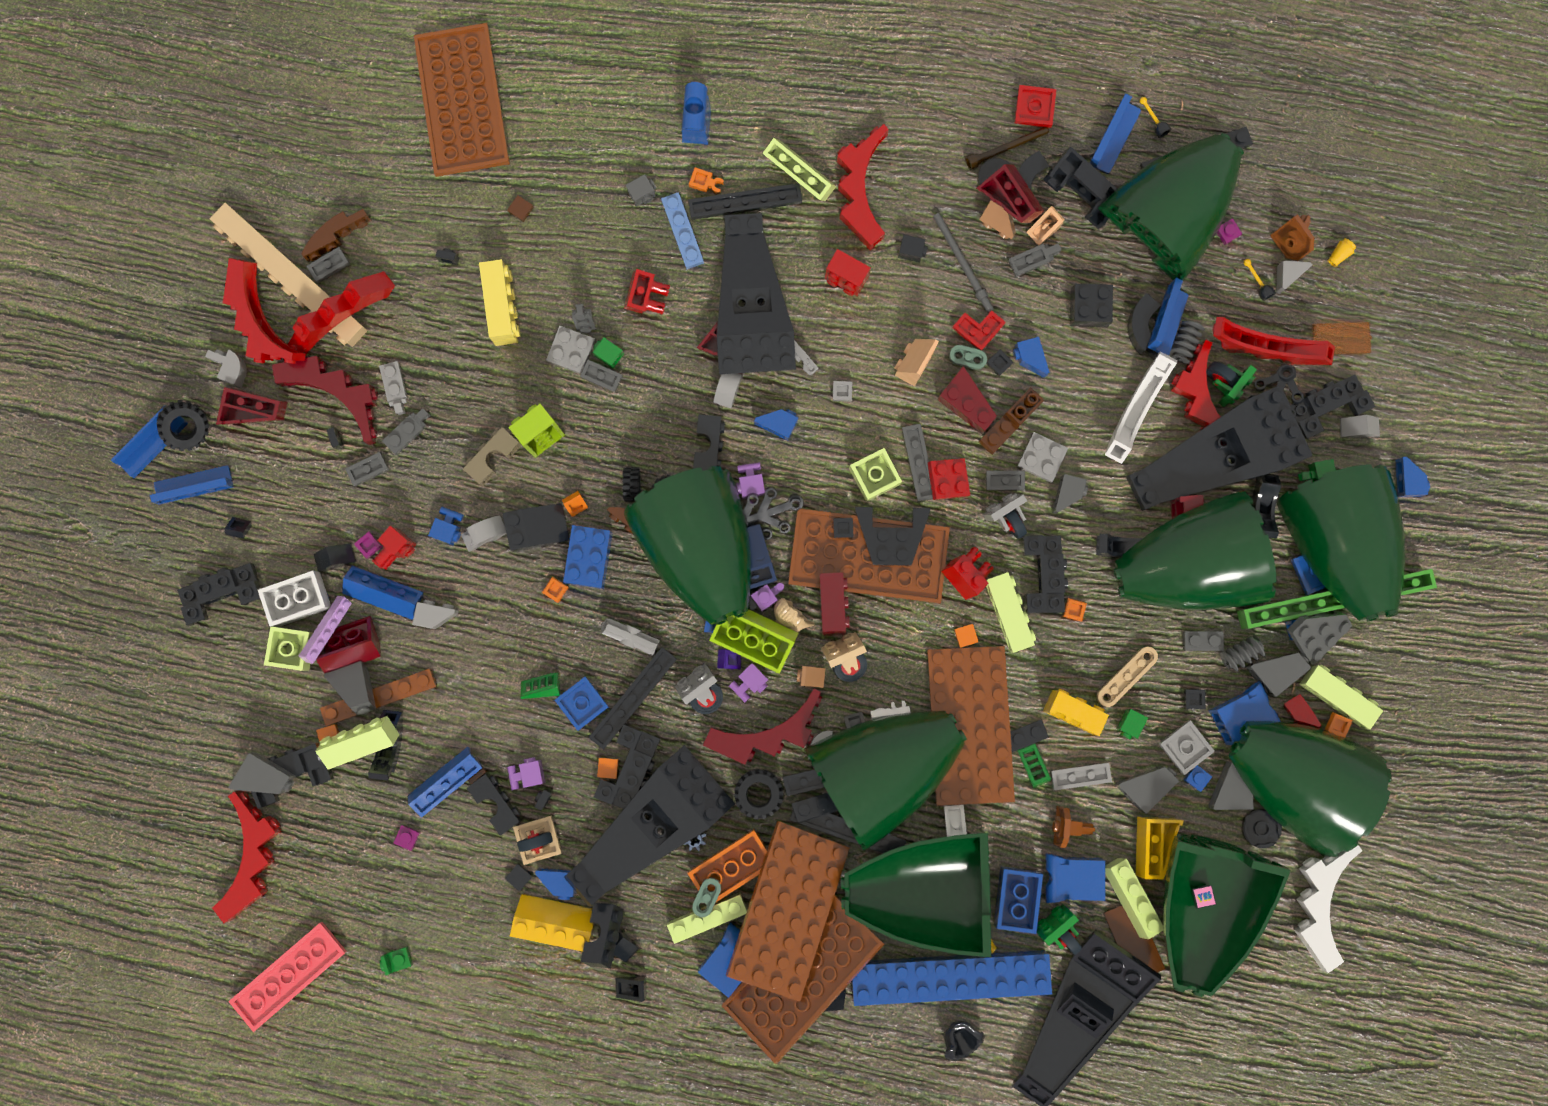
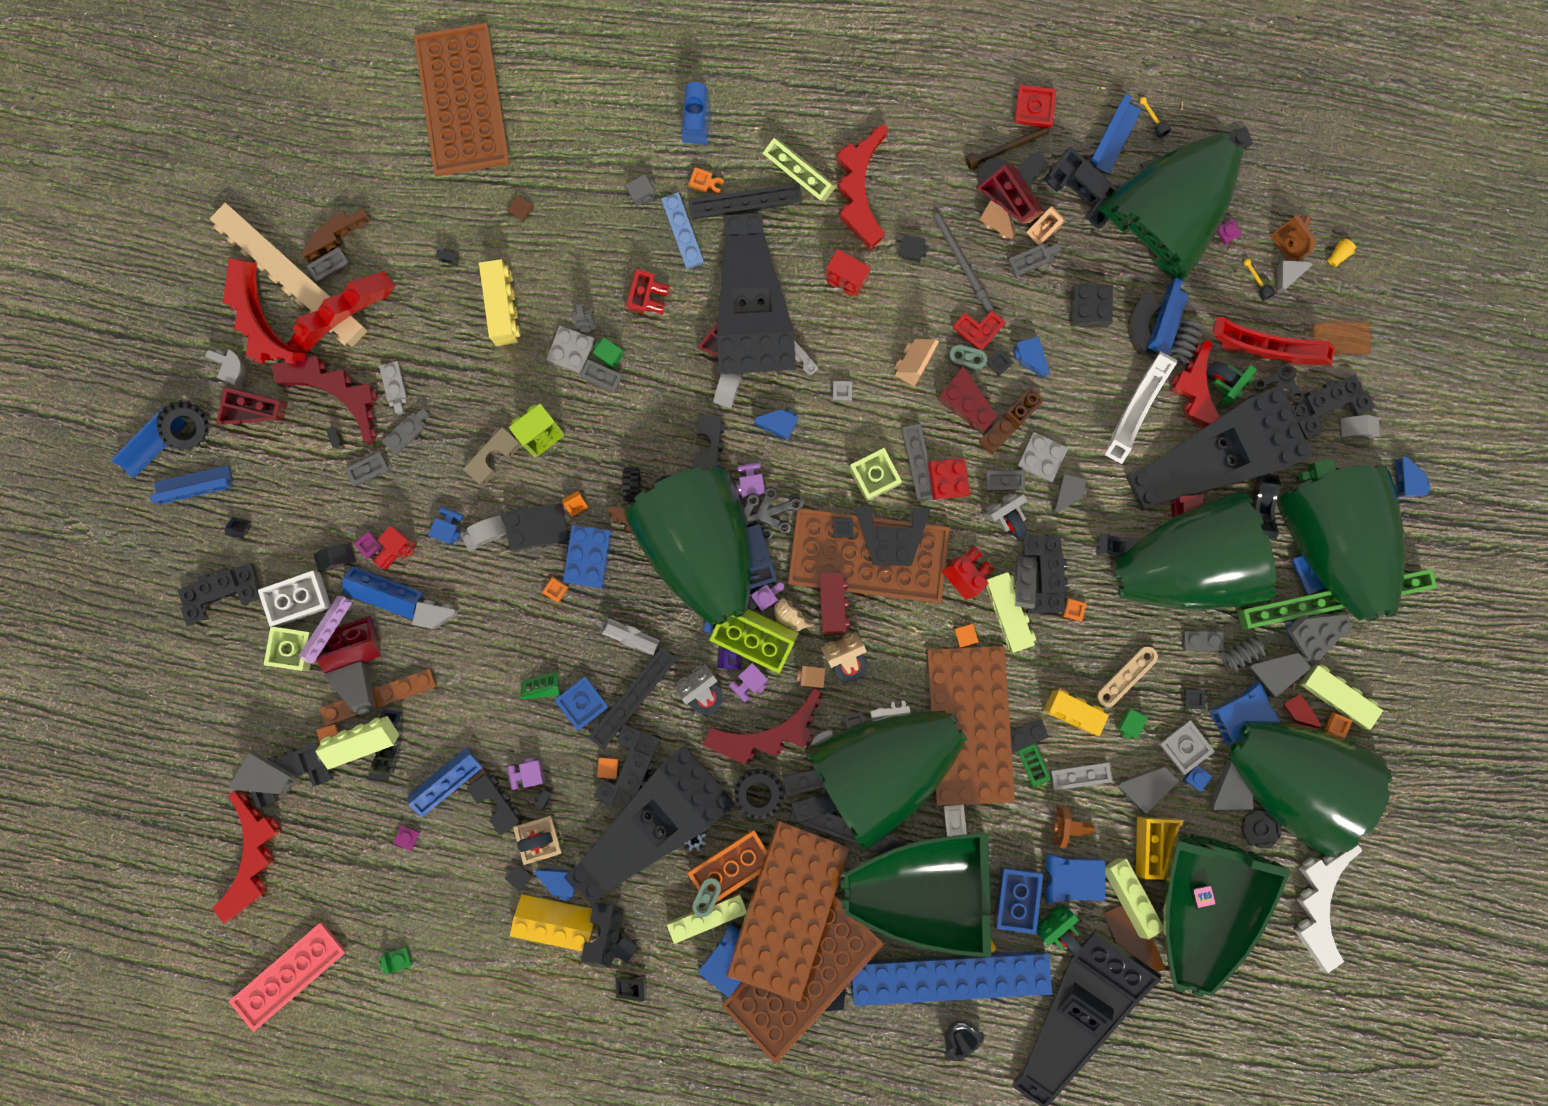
(1025, 581): none -> dark grey plate

